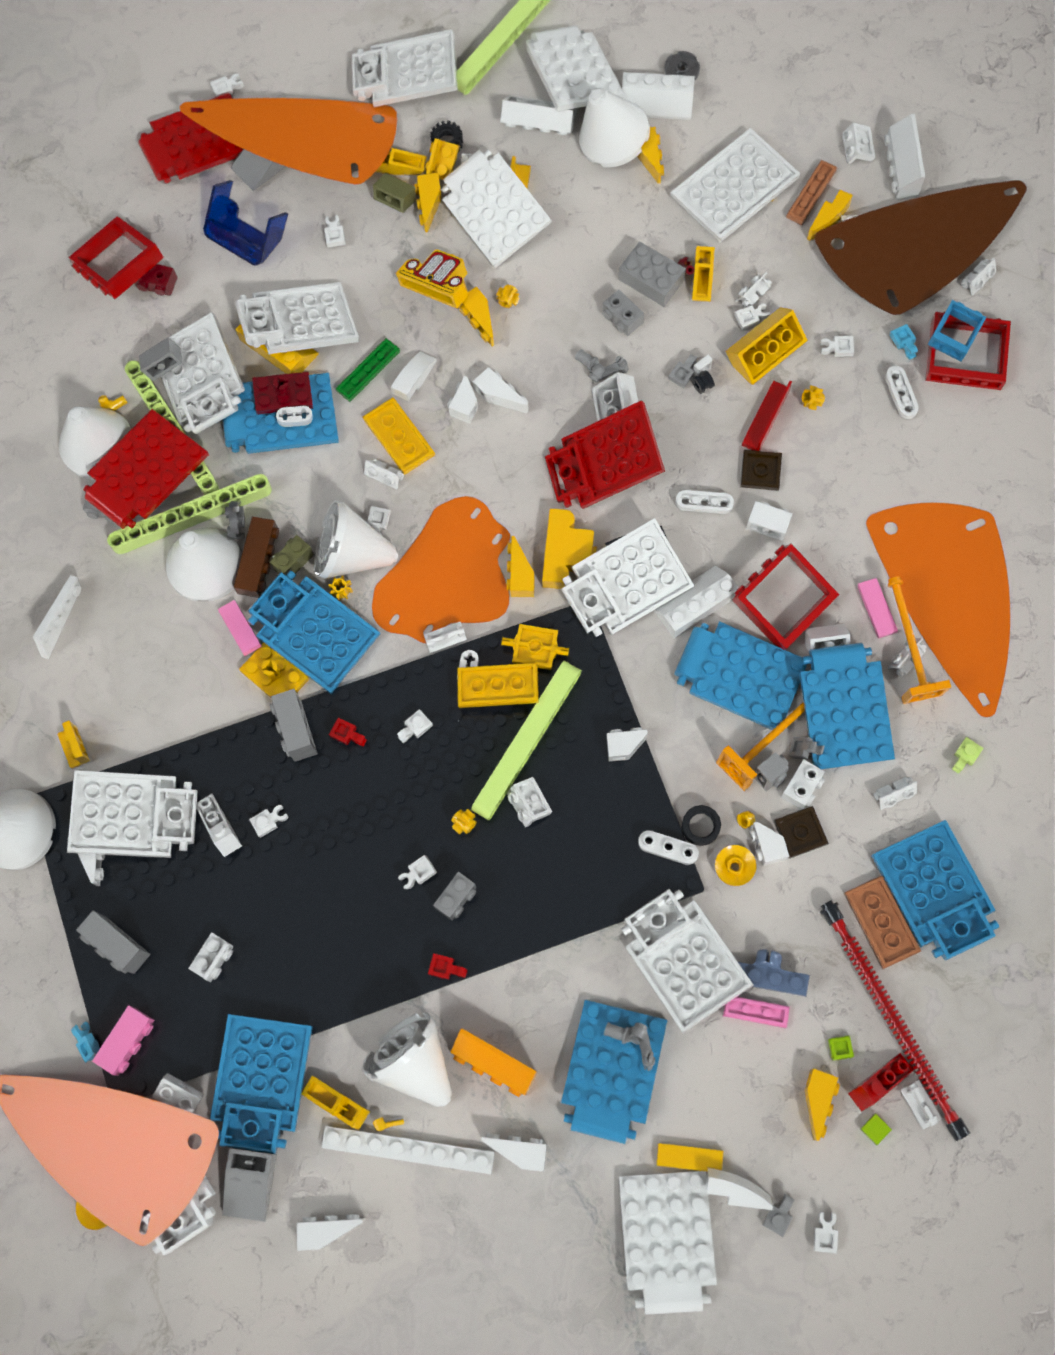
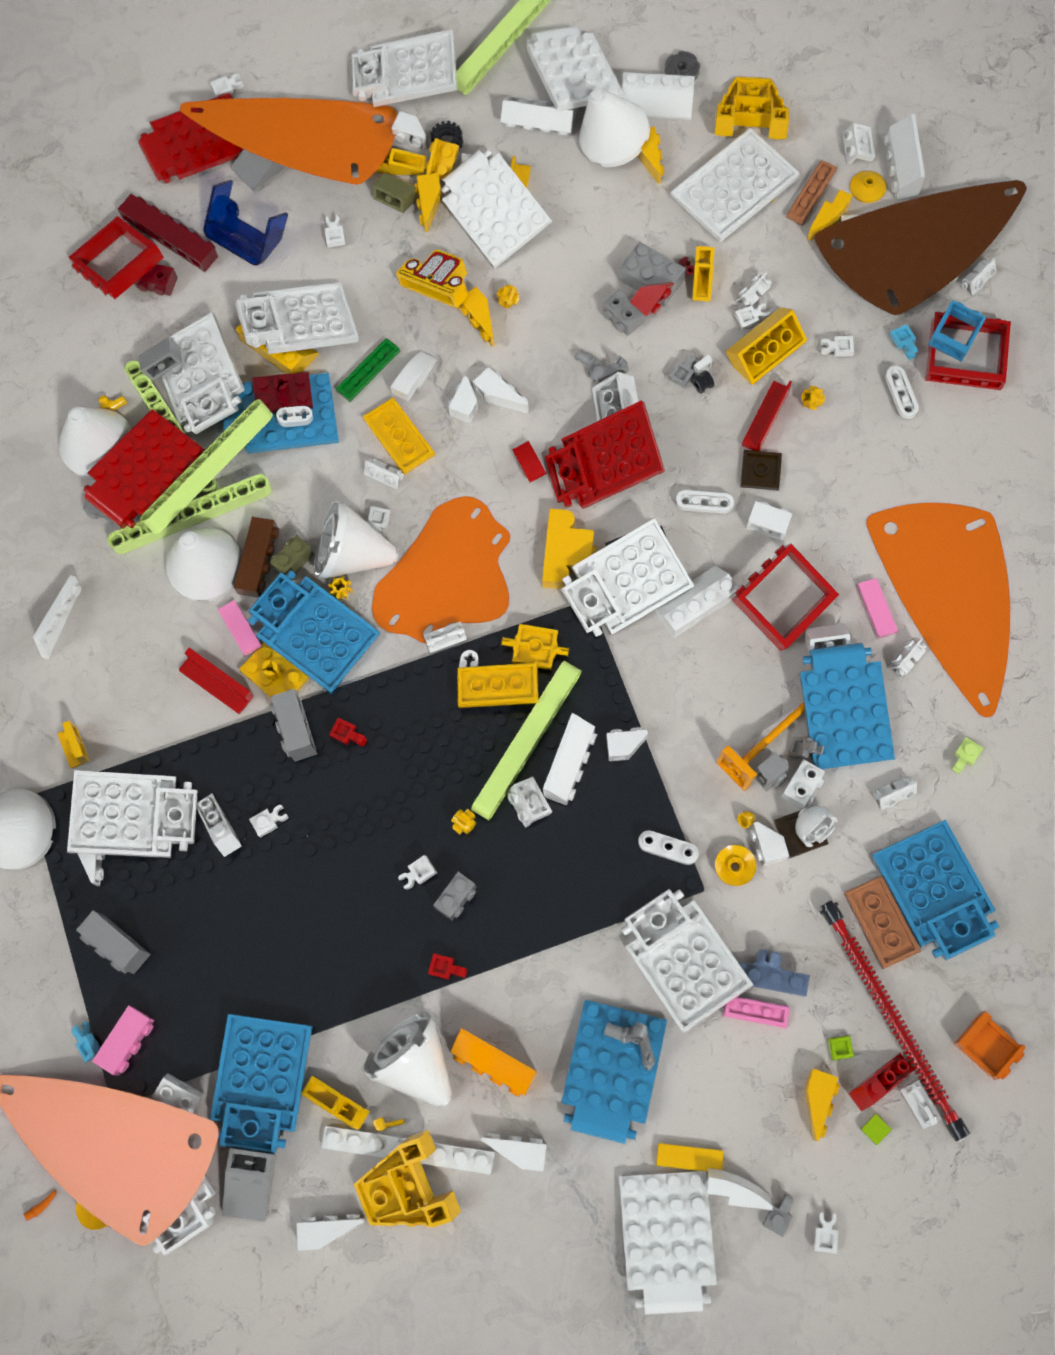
(39, 1208): none -> orange helmet
(168, 232): none -> dark red brick
(206, 466): none -> yellowish green beam
(211, 957): white bracket -> none
(215, 681): none -> red panel
(236, 519): flat silver plate -> none
(399, 1190): none -> yellow wedge
(408, 130): none -> white slope
(416, 725): white plate -> none
(522, 575): yellow slope -> none
(529, 461): none -> red slope
(569, 760): none -> white slope
(650, 297): none -> red slope
(701, 809): black tyre -> none
(740, 673): dark azure plate -> none
(752, 104): none -> yellow wedge
(814, 824): none -> white cylinder
(867, 192): none -> yellow dish
(924, 689): light orange tile -> none
(990, 1047): none -> orange panel

